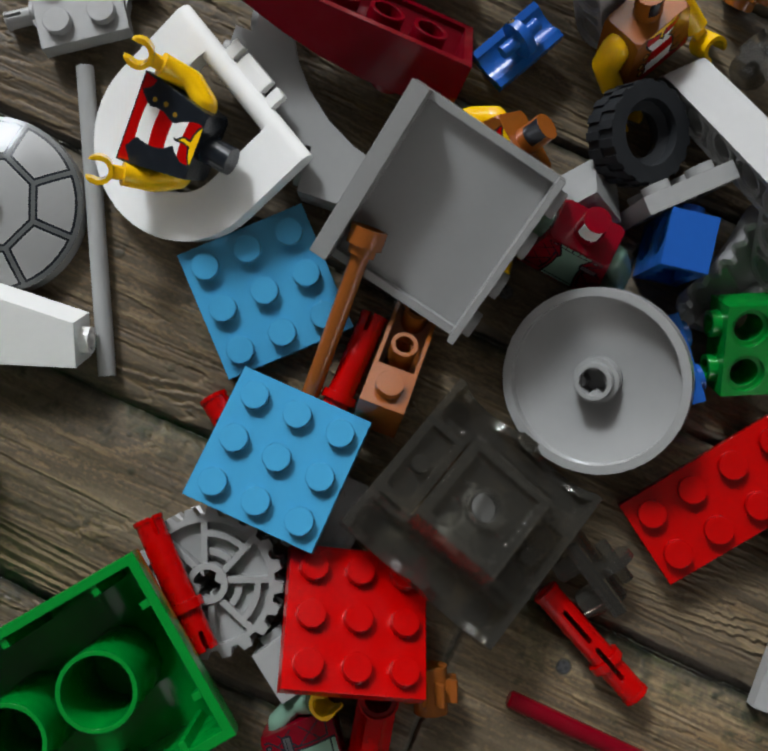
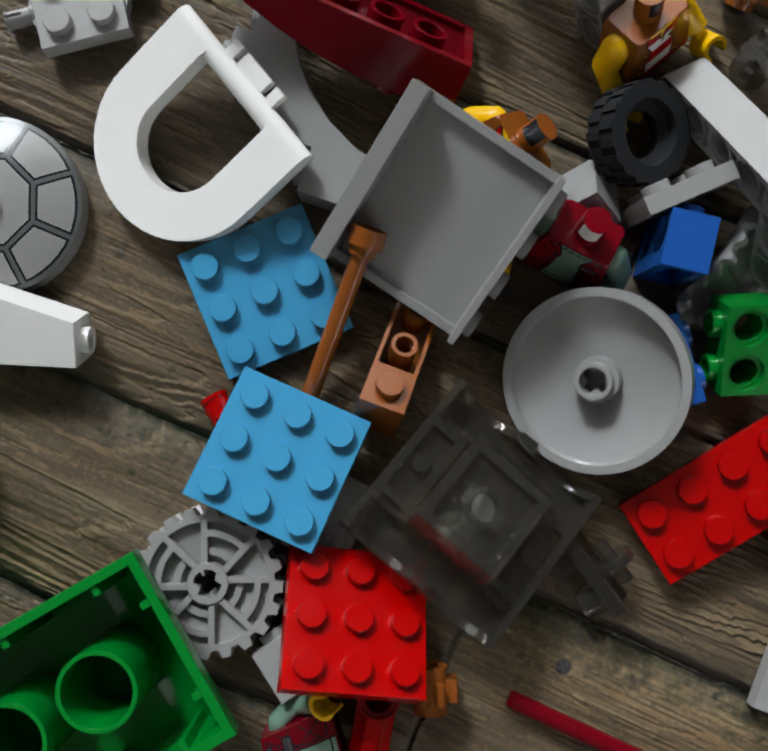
(96, 226): light grey piece -> none
(171, 130): torso -> none
(175, 581): red pin -> none
(354, 361): red pin -> none
(516, 46): blue hips -> none
(625, 681): red pin -> none

